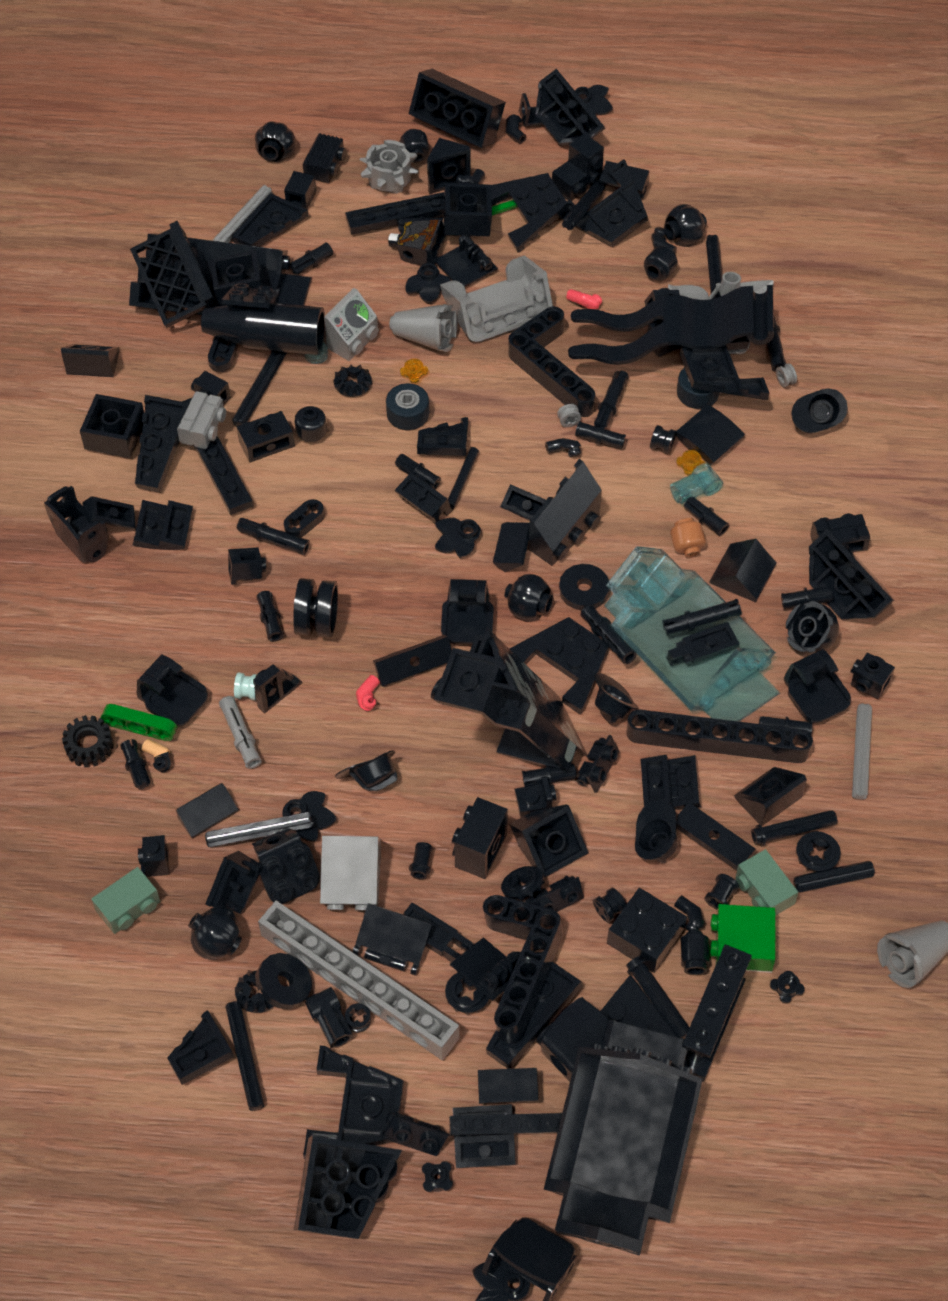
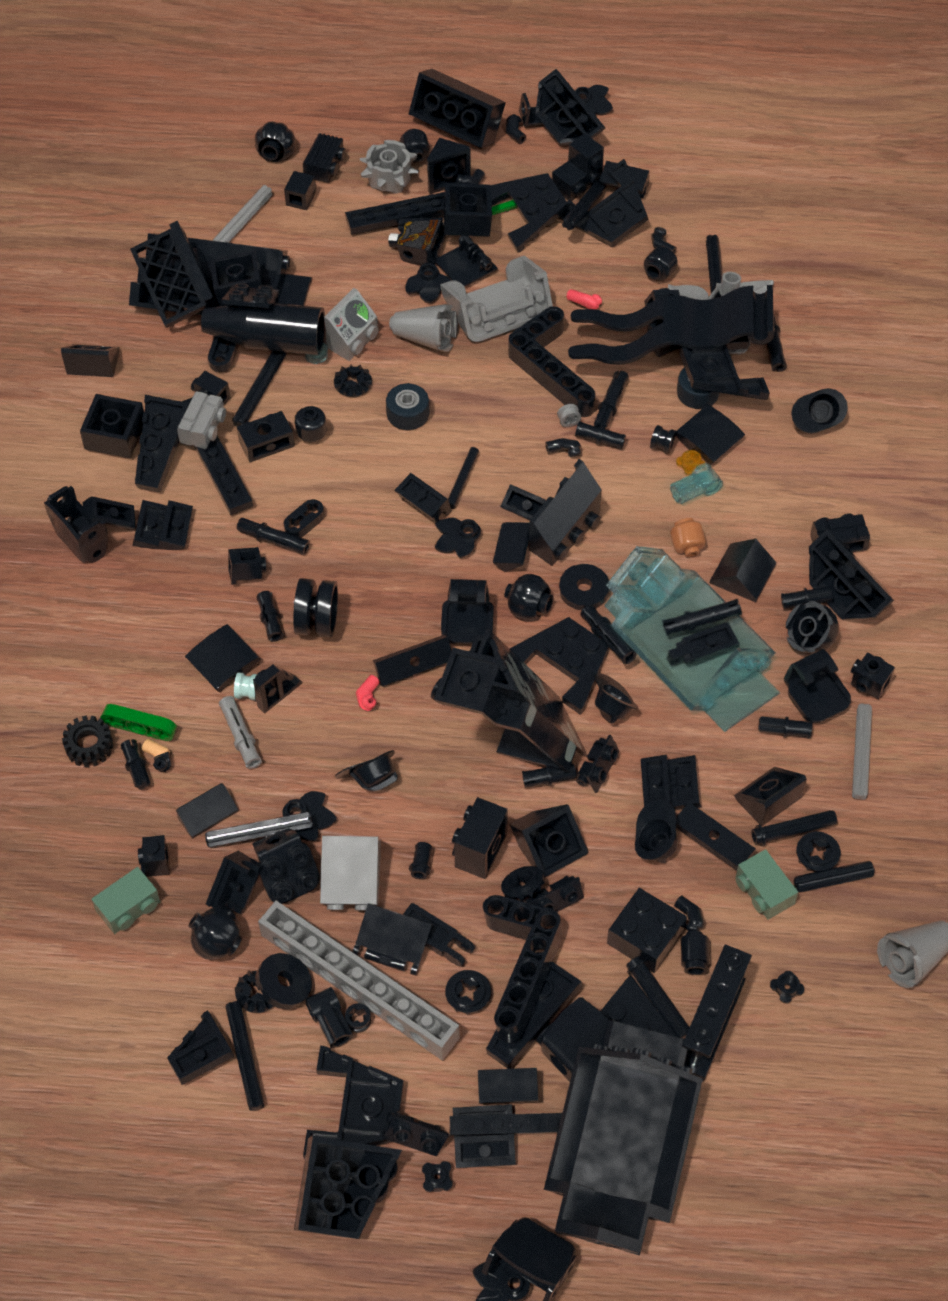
(170, 691): black piece -> none
(222, 657): none -> black slope
(269, 220): black wing -> none
(311, 258): black axle -> none
(413, 370): clear yellow plate -> none
(419, 470): black axle -> none
(444, 439): black wing -> none
(486, 967): black hinge -> none
(535, 797): black bracket -> none
(609, 904): black wheel -> none
(686, 223): black plant -> none
(706, 516): black axle -> none
(722, 891): black bush -> none
(732, 732): black beam -> none
(748, 930): green piece -> none
(786, 375): light grey bush -> none

